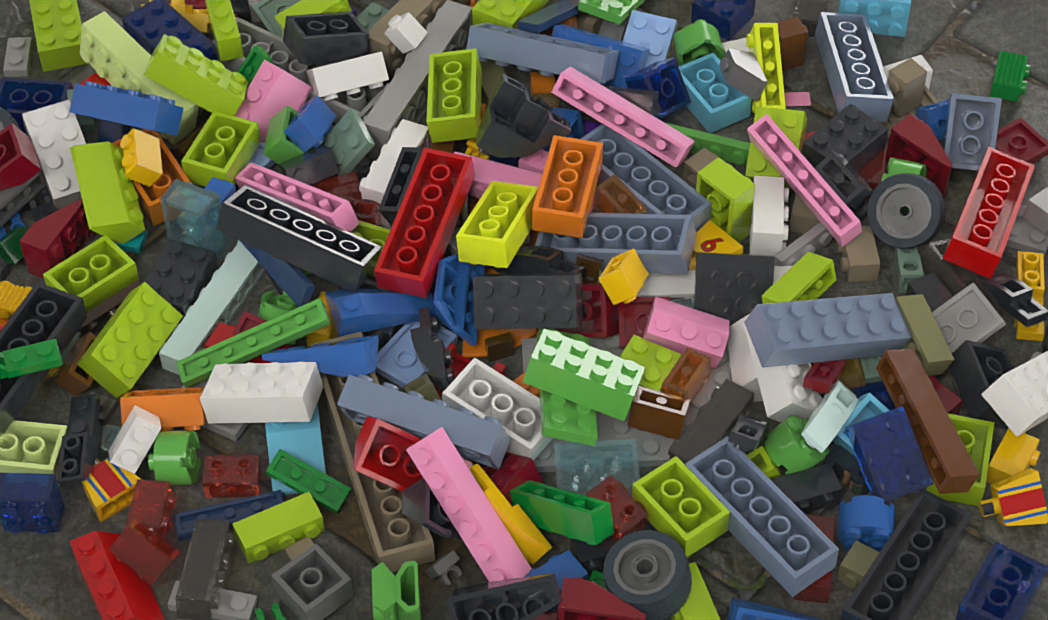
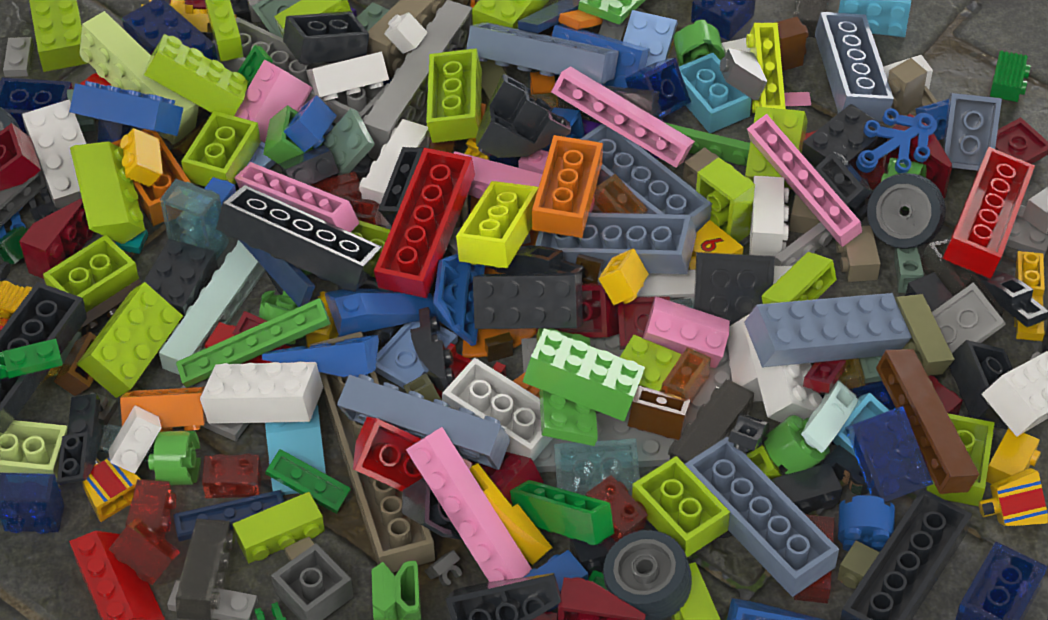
(579, 19): none -> orange tile
(898, 139): none -> blue plant

